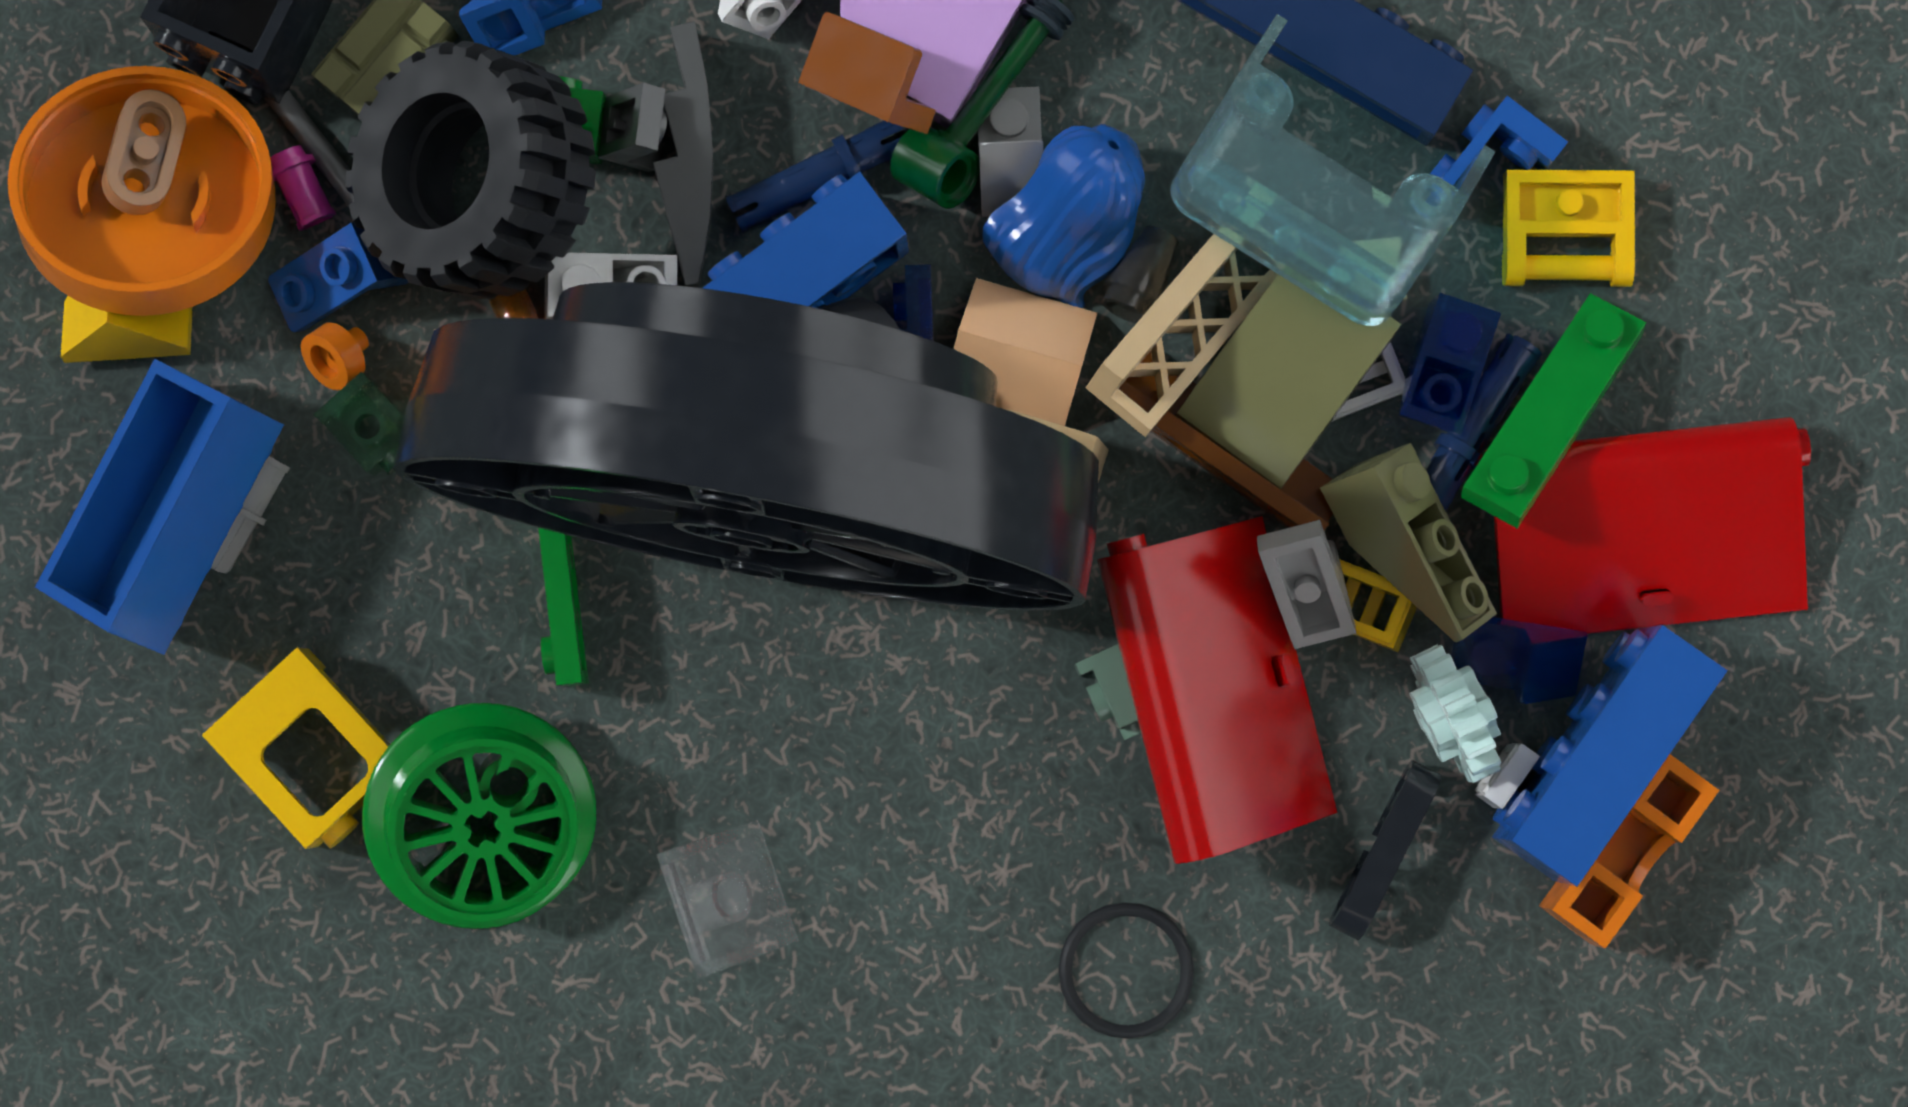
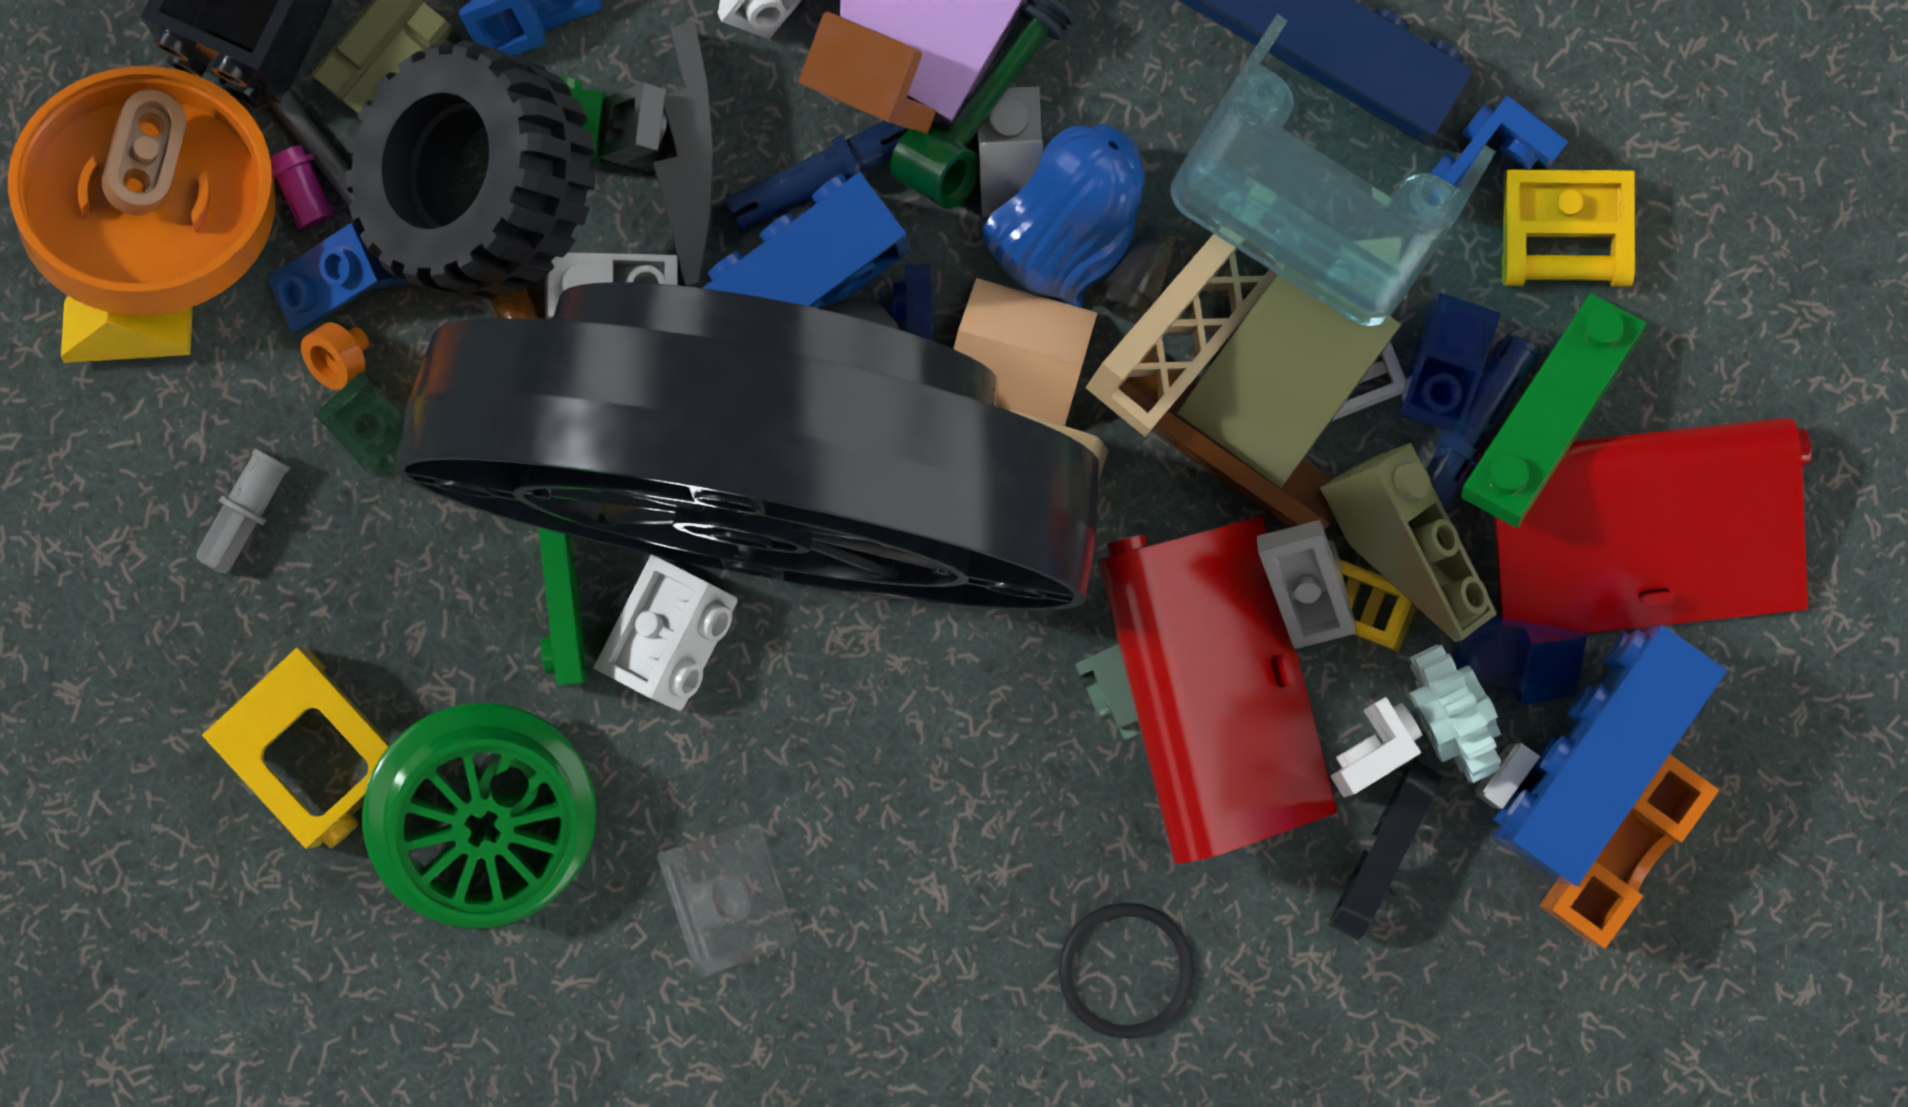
(158, 507): blue piece -> none
(666, 633): none -> white bracket
(1371, 759): none -> white bracket

